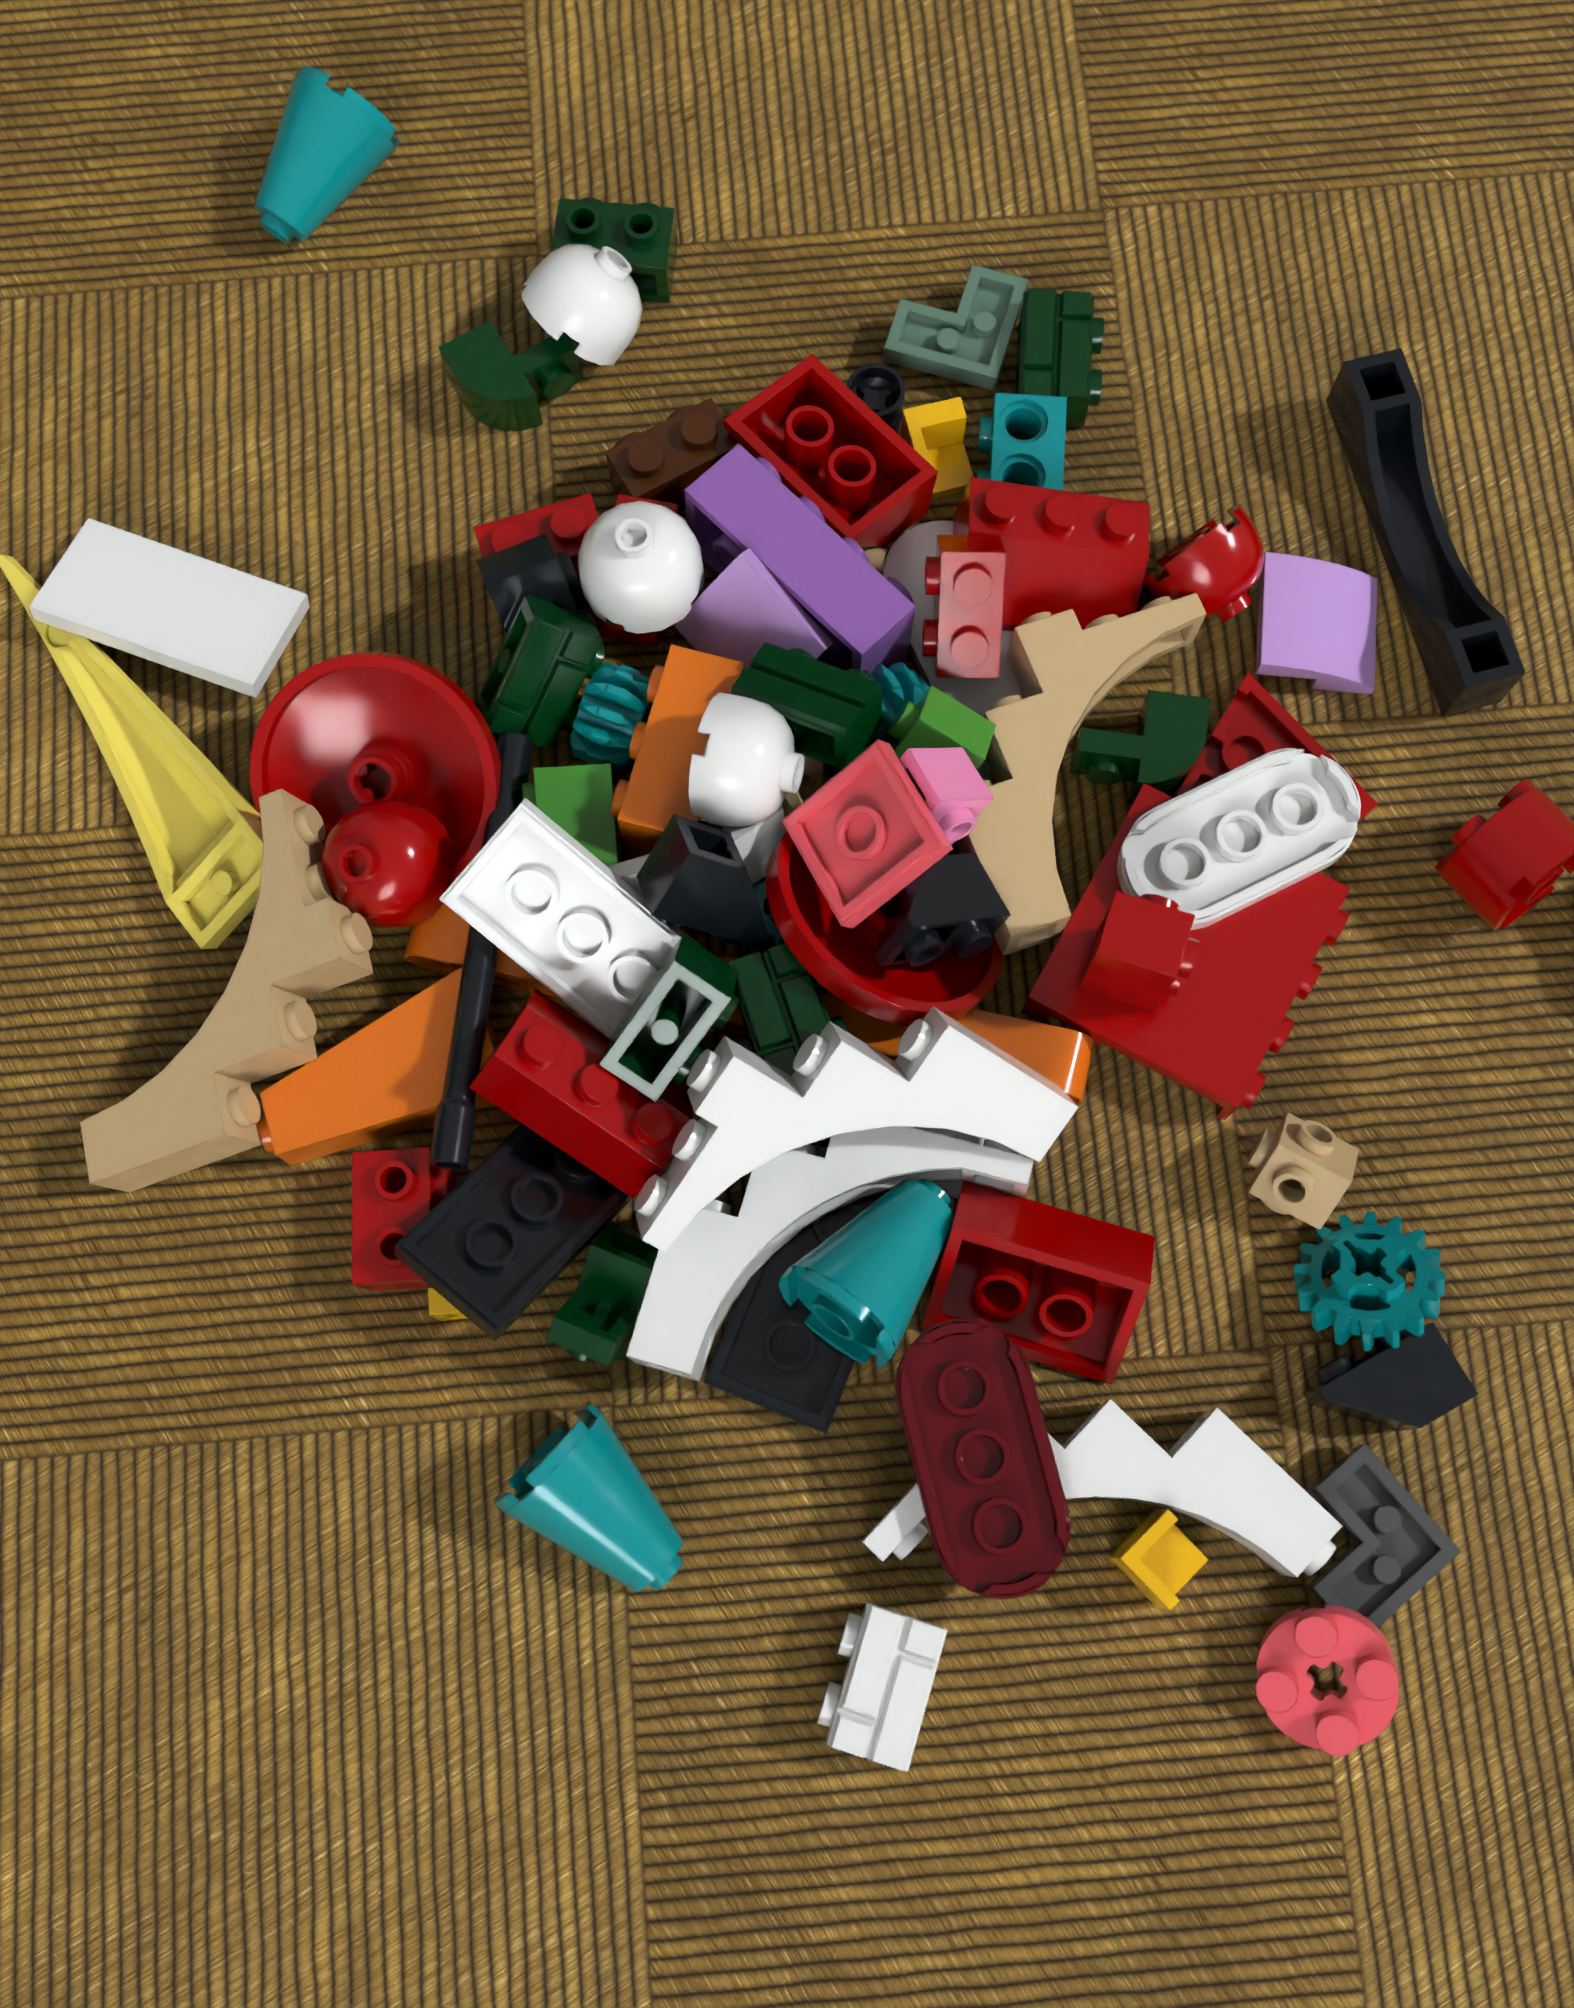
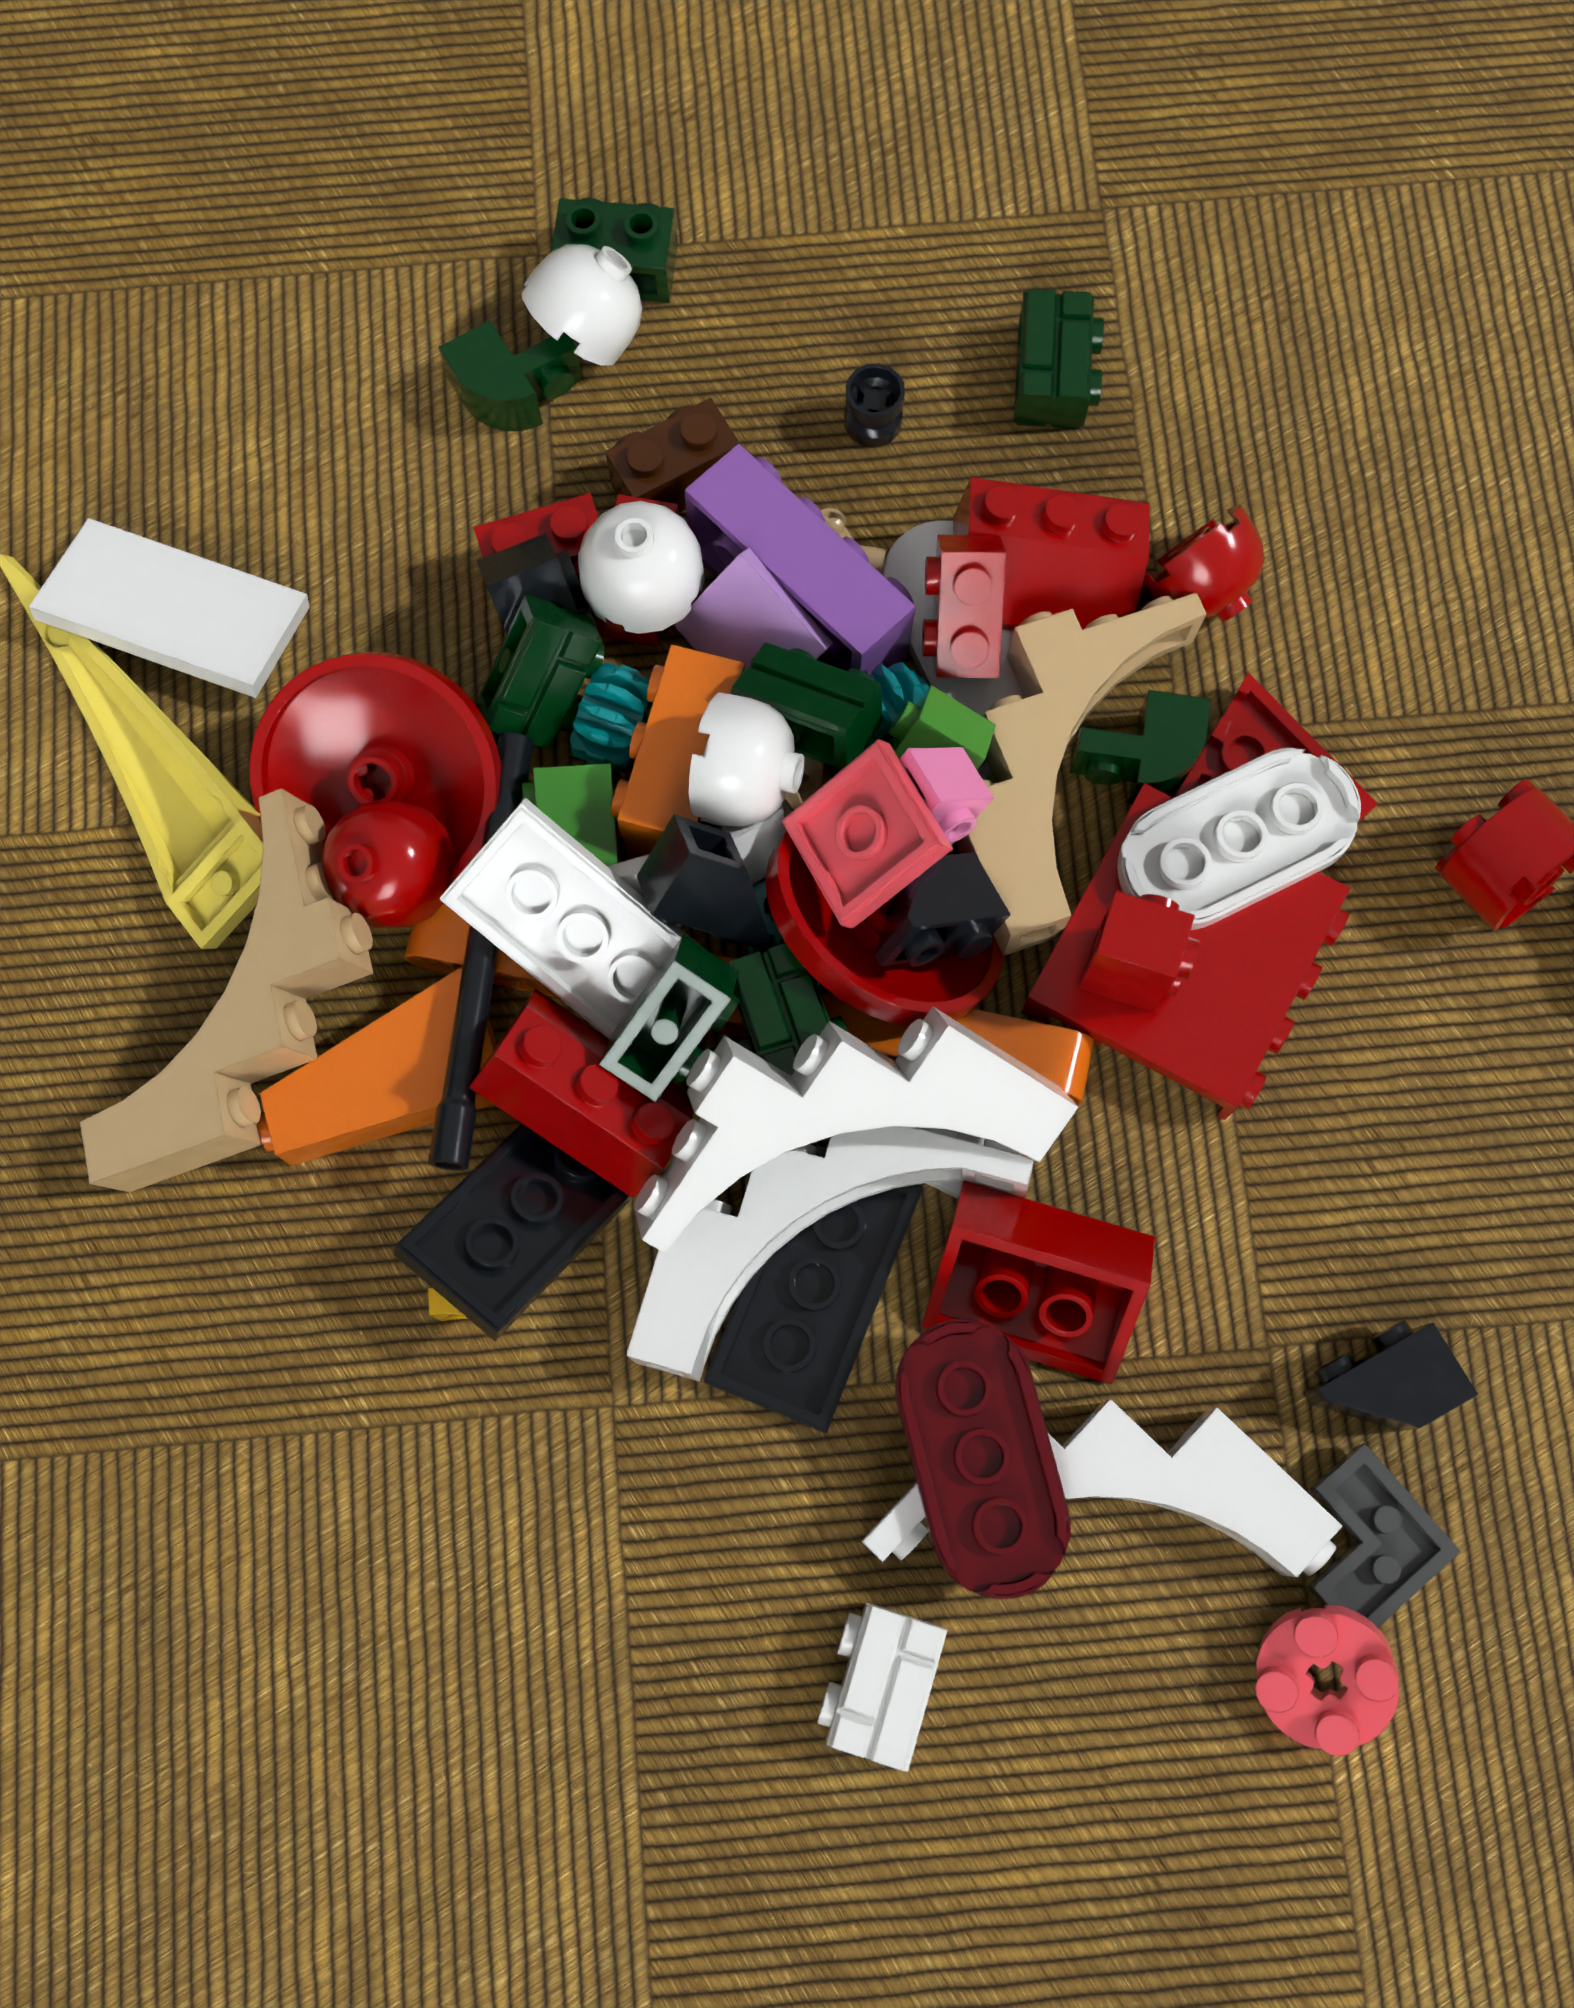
(319, 155): teal cone -> none
(389, 1199): red brick -> none
(595, 1504): teal cone -> none
(609, 1295): dark green brick -> none
(836, 454): red slope -> none
(873, 1271): teal cone -> none
(938, 436): yellow panel -> none
(961, 344): sand green plate -> none
(1030, 461): teal brick -> none
(1159, 1558): yellow panel -> none
(1302, 1169): tan brick -> none
(1317, 623): lavender slope -> none
(1369, 1281): teal gear -> none
(1453, 625): black arch -> none

